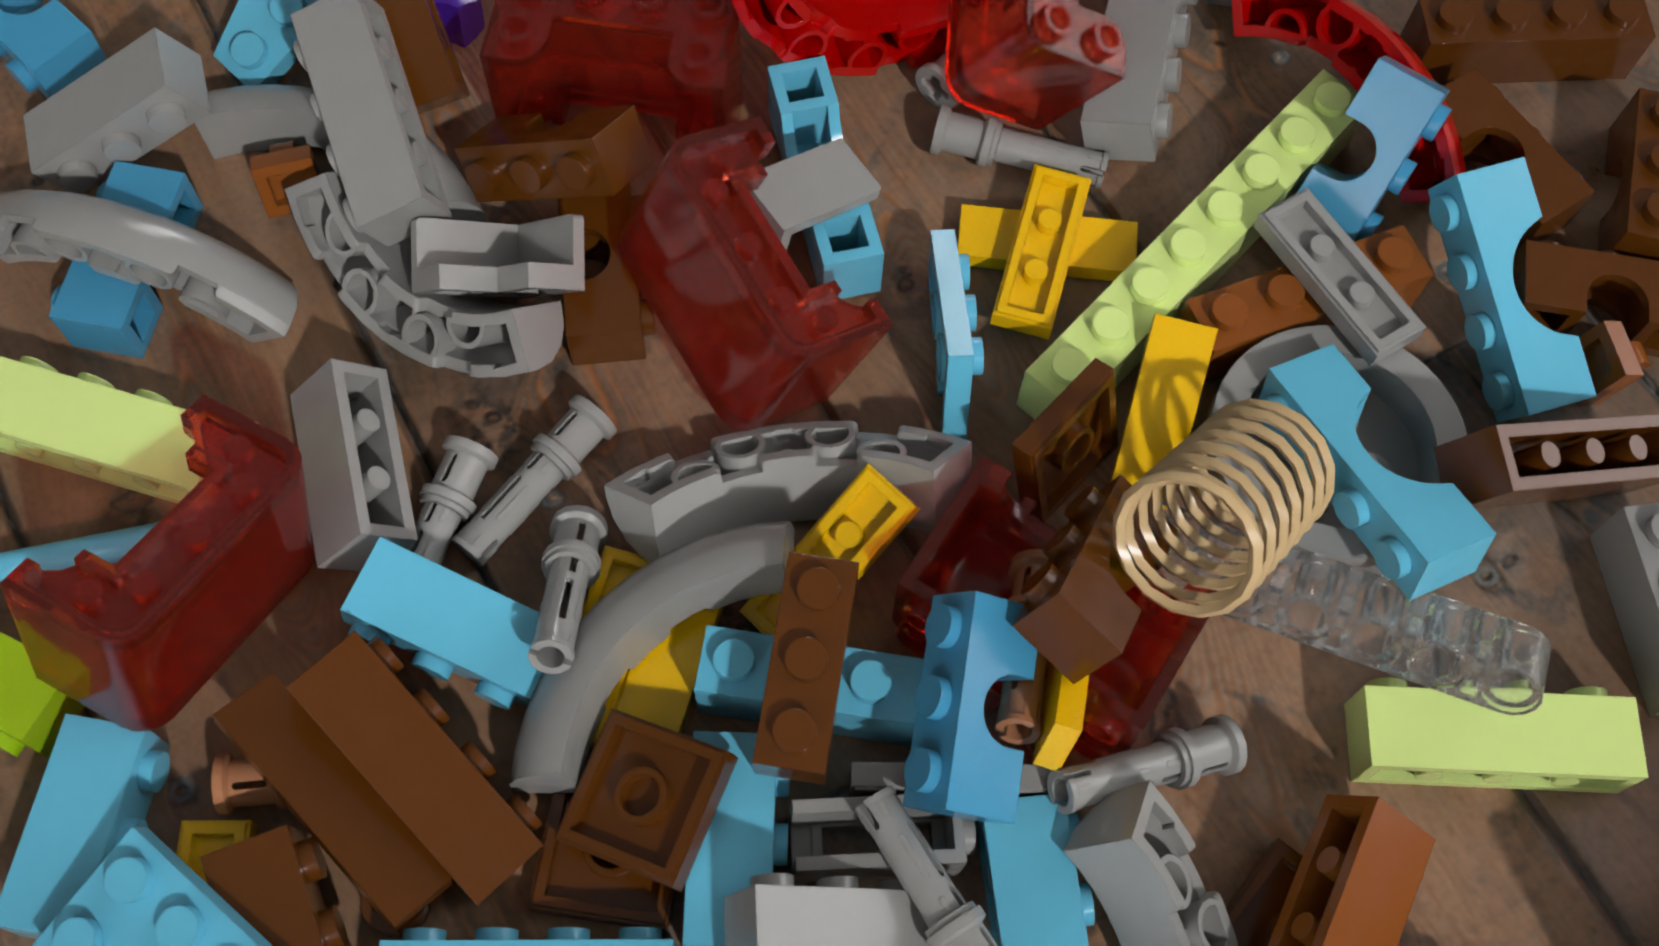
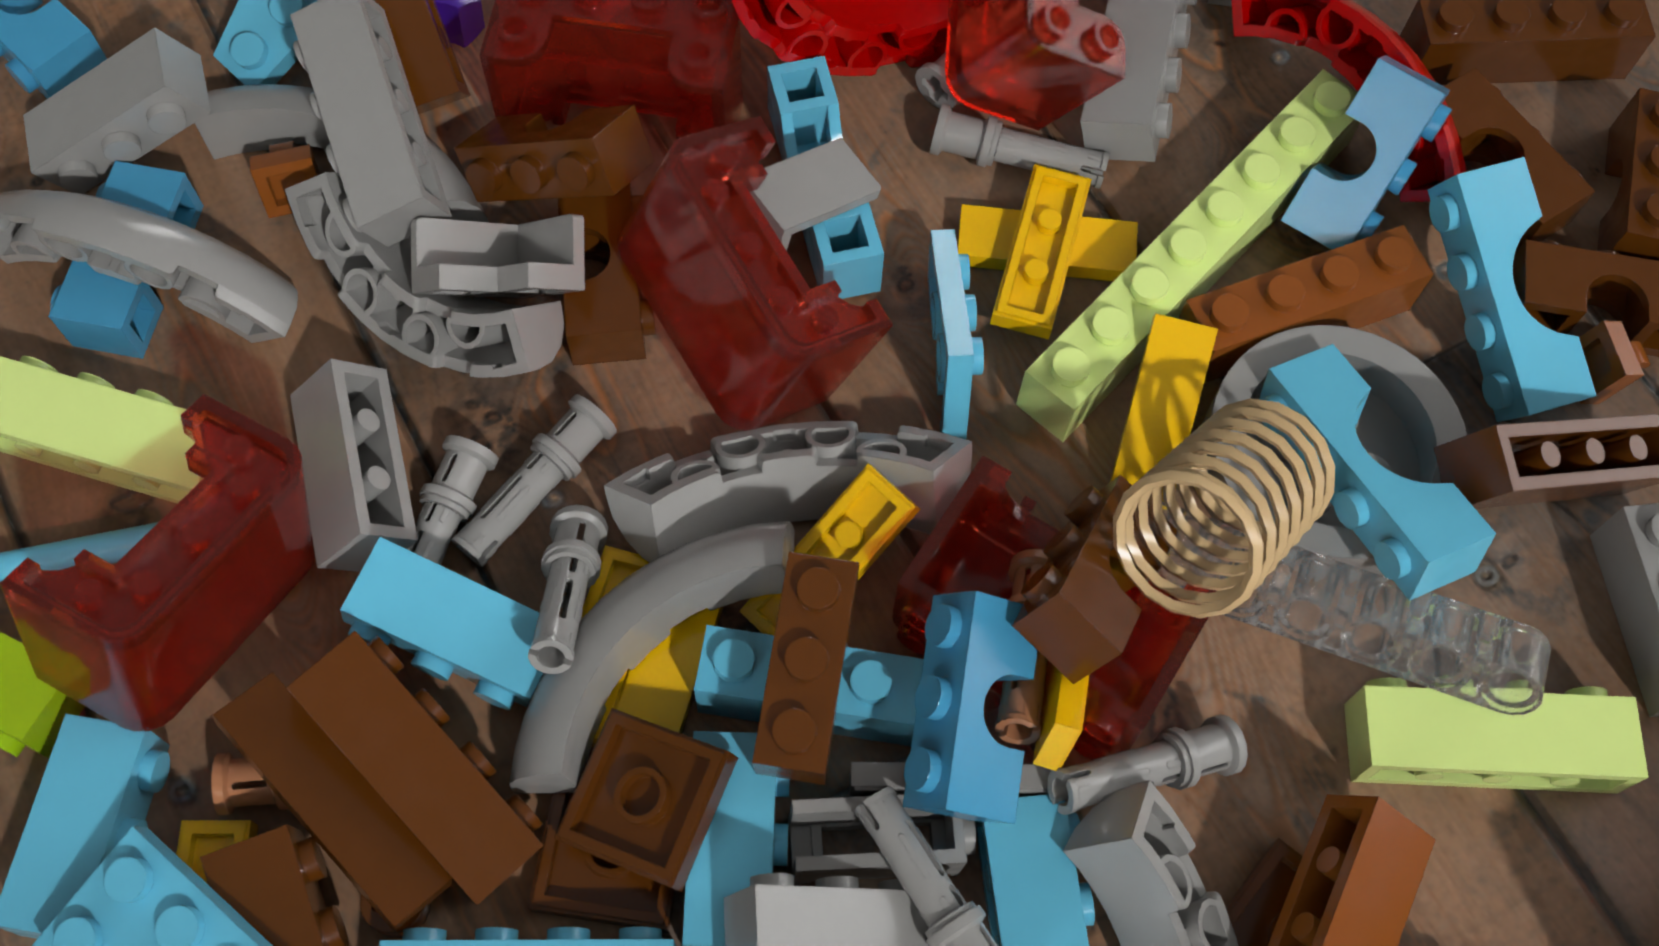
(1067, 440): reddish brown tile -> none
(1339, 277): light grey tile -> none

